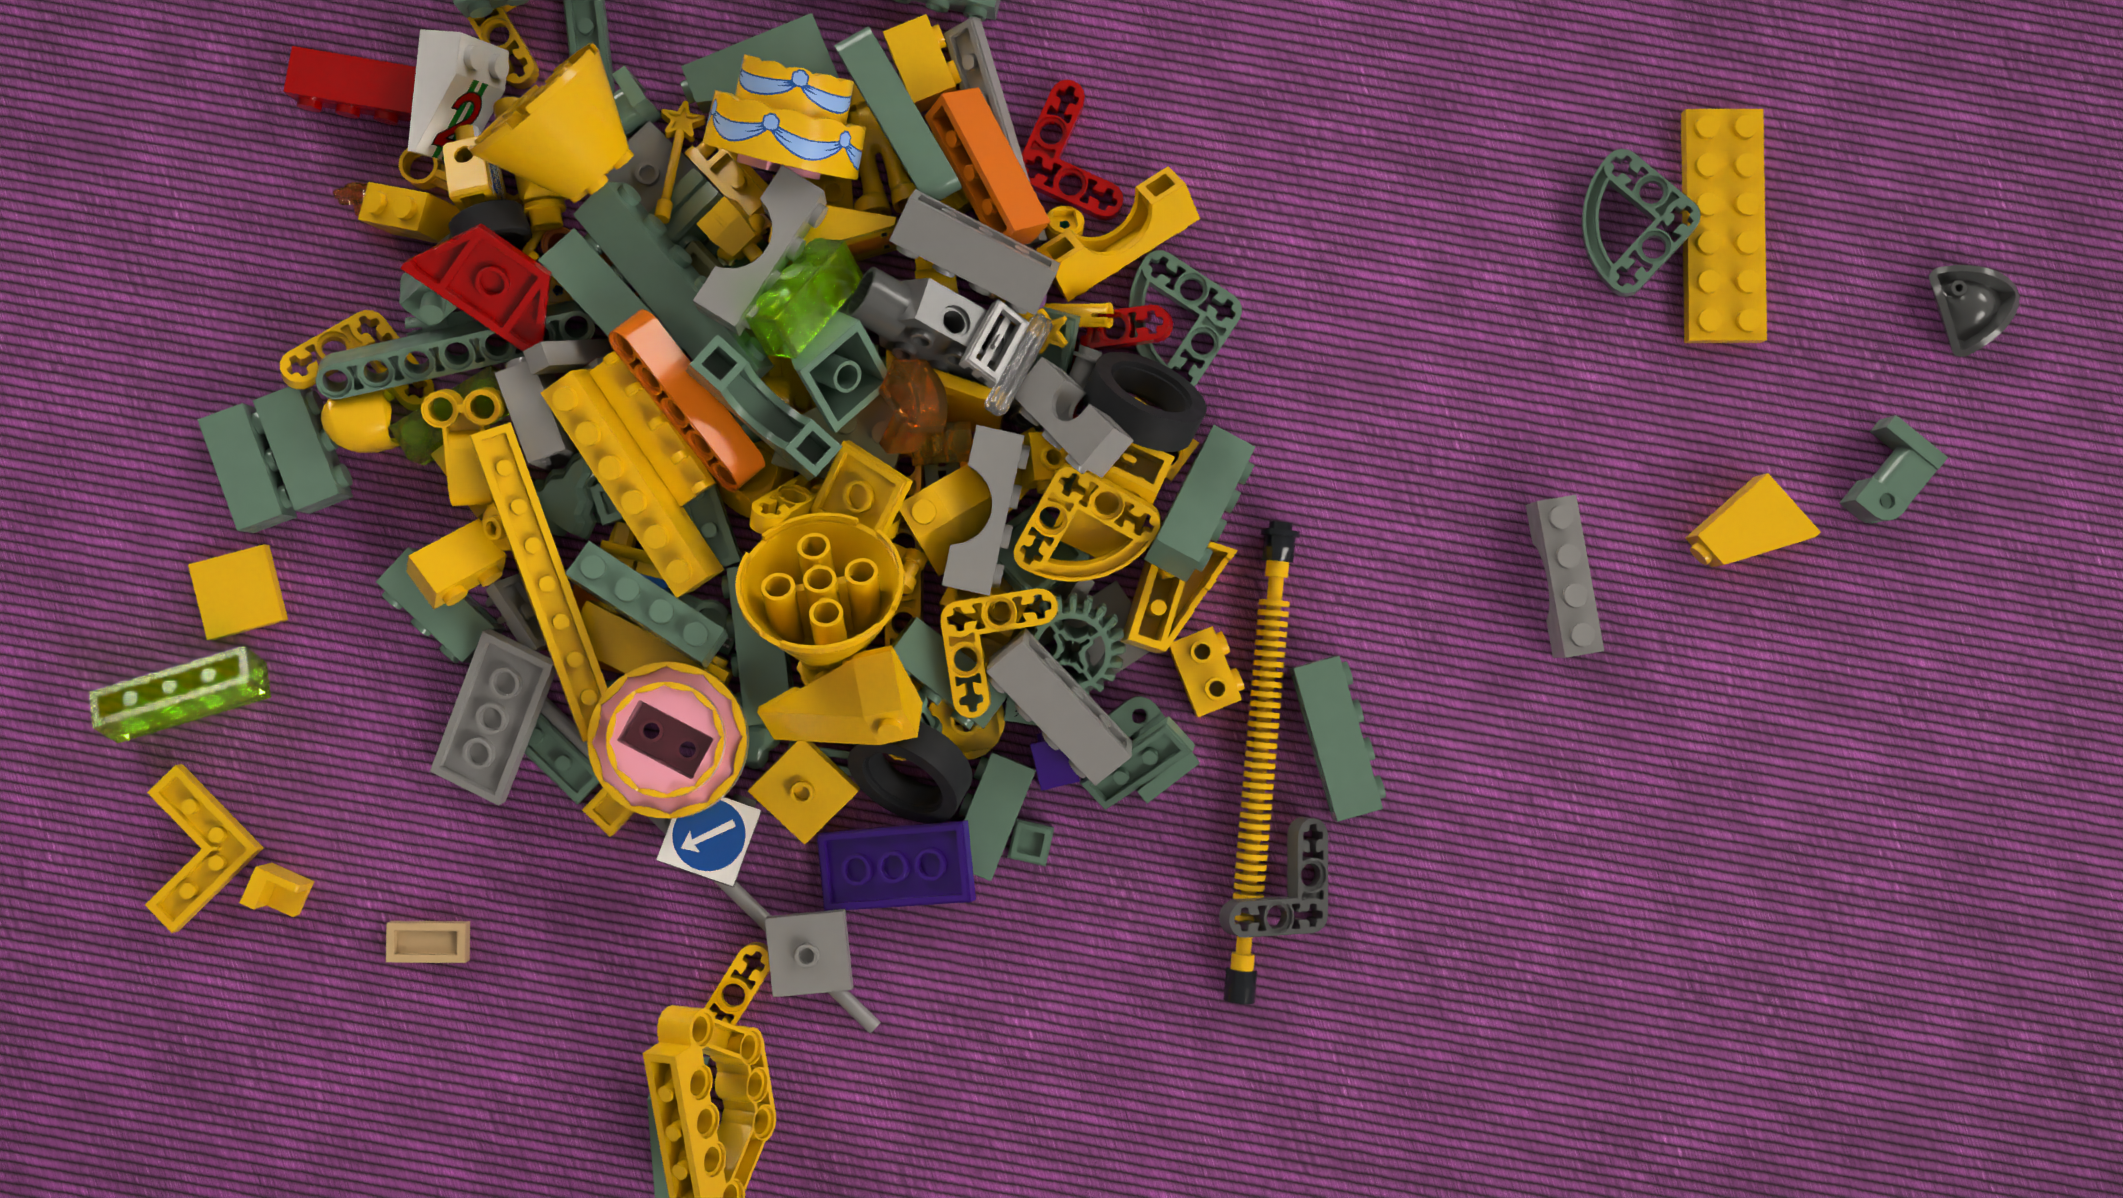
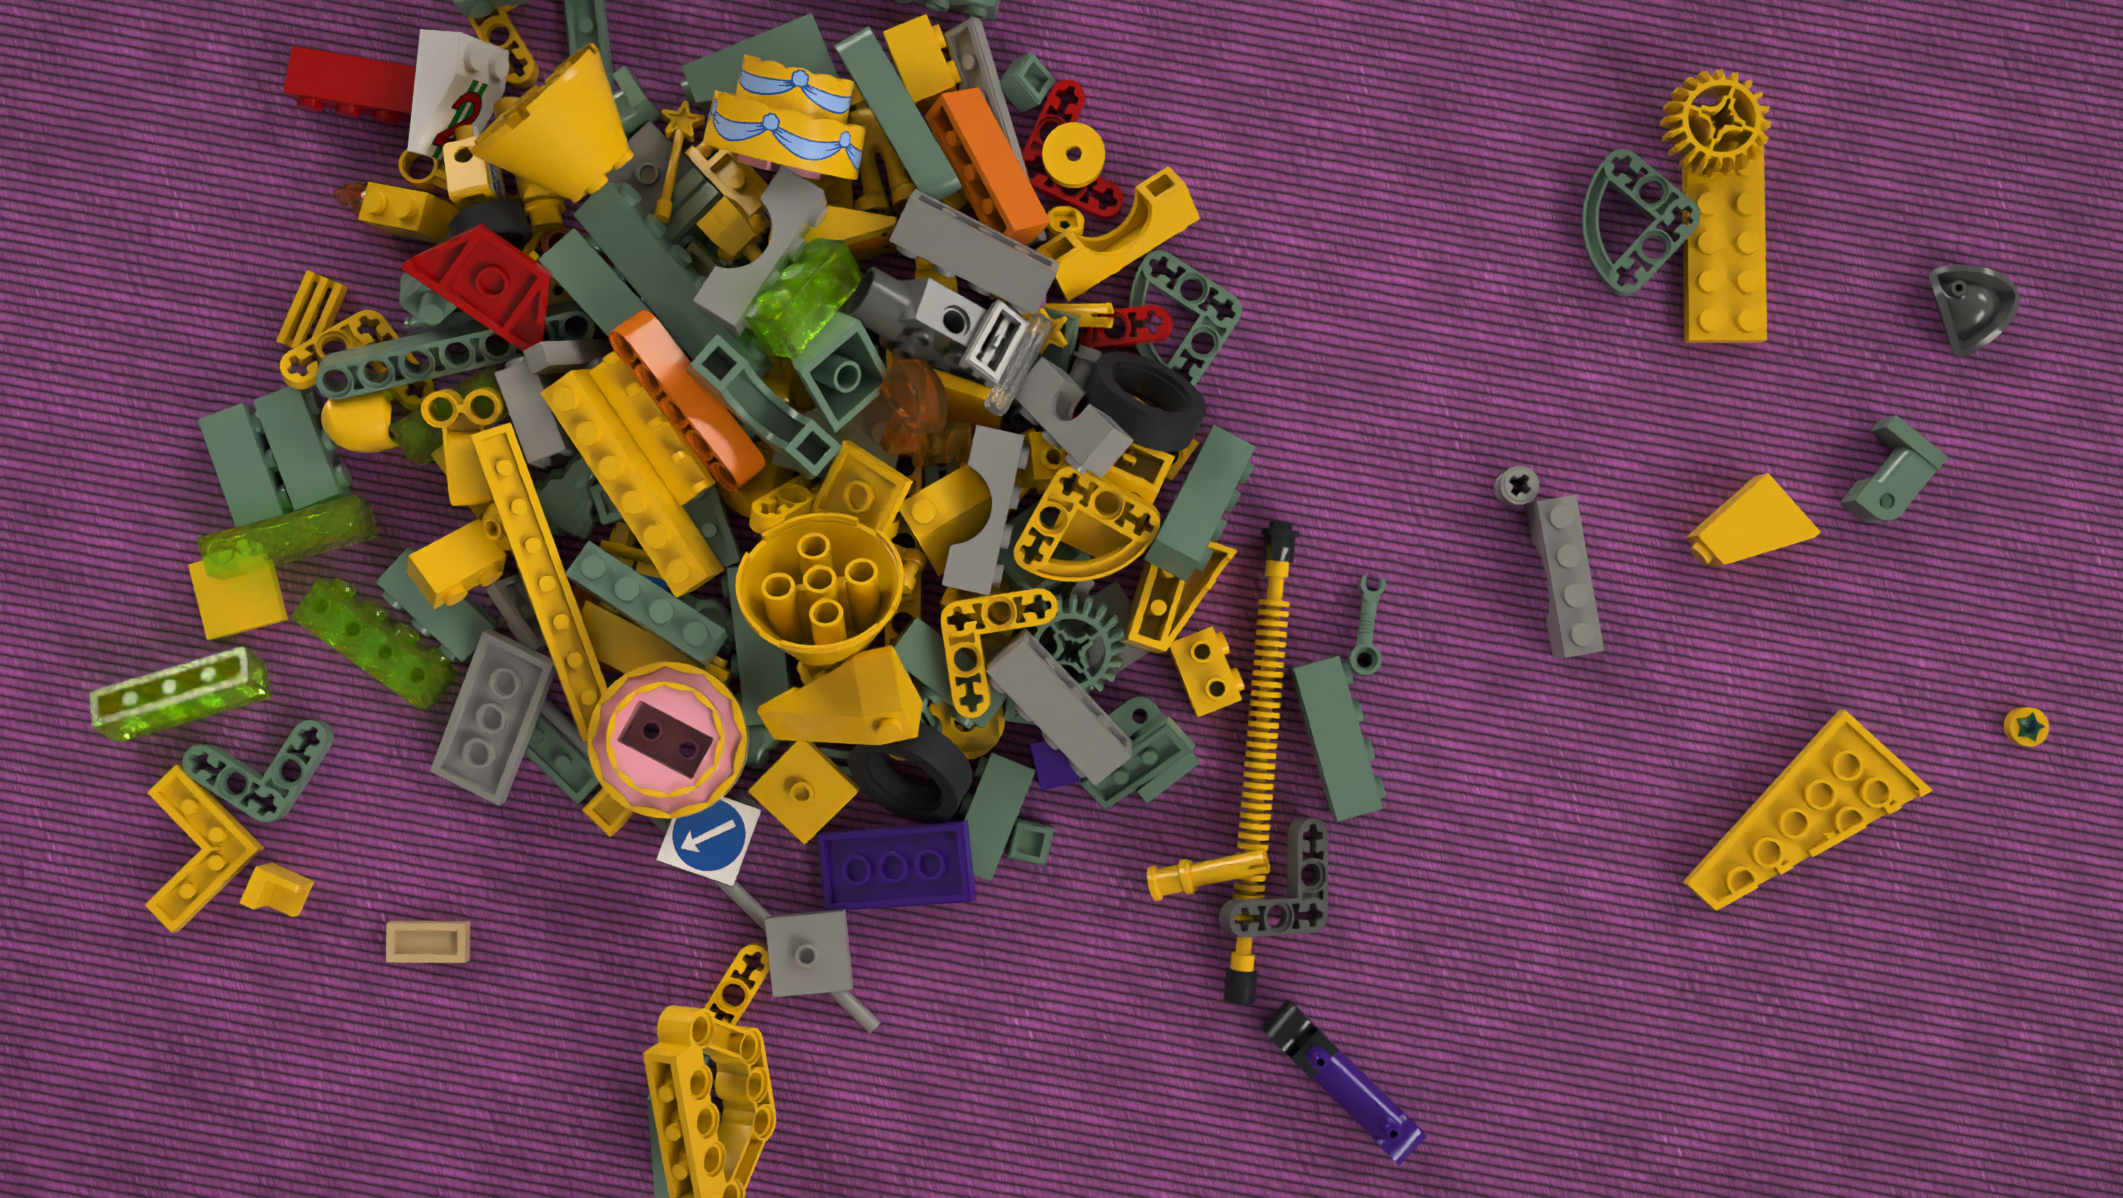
(272, 782): none -> sand green beam
(287, 537): none -> clear neon green brick
(300, 303): none -> yellow tile
(375, 643): none -> clear neon green brick
(1026, 82): none -> sand green slope
(1073, 137): none -> yellow piece
(1189, 876): none -> yellow pin
(1343, 1081): none -> dark purple piece
(1366, 627): none -> sand green brick
(1528, 486): none -> light grey bush
(1745, 129): none -> yellow gear
(1815, 803): none -> yellow wing
(2026, 726): none -> yellow tile

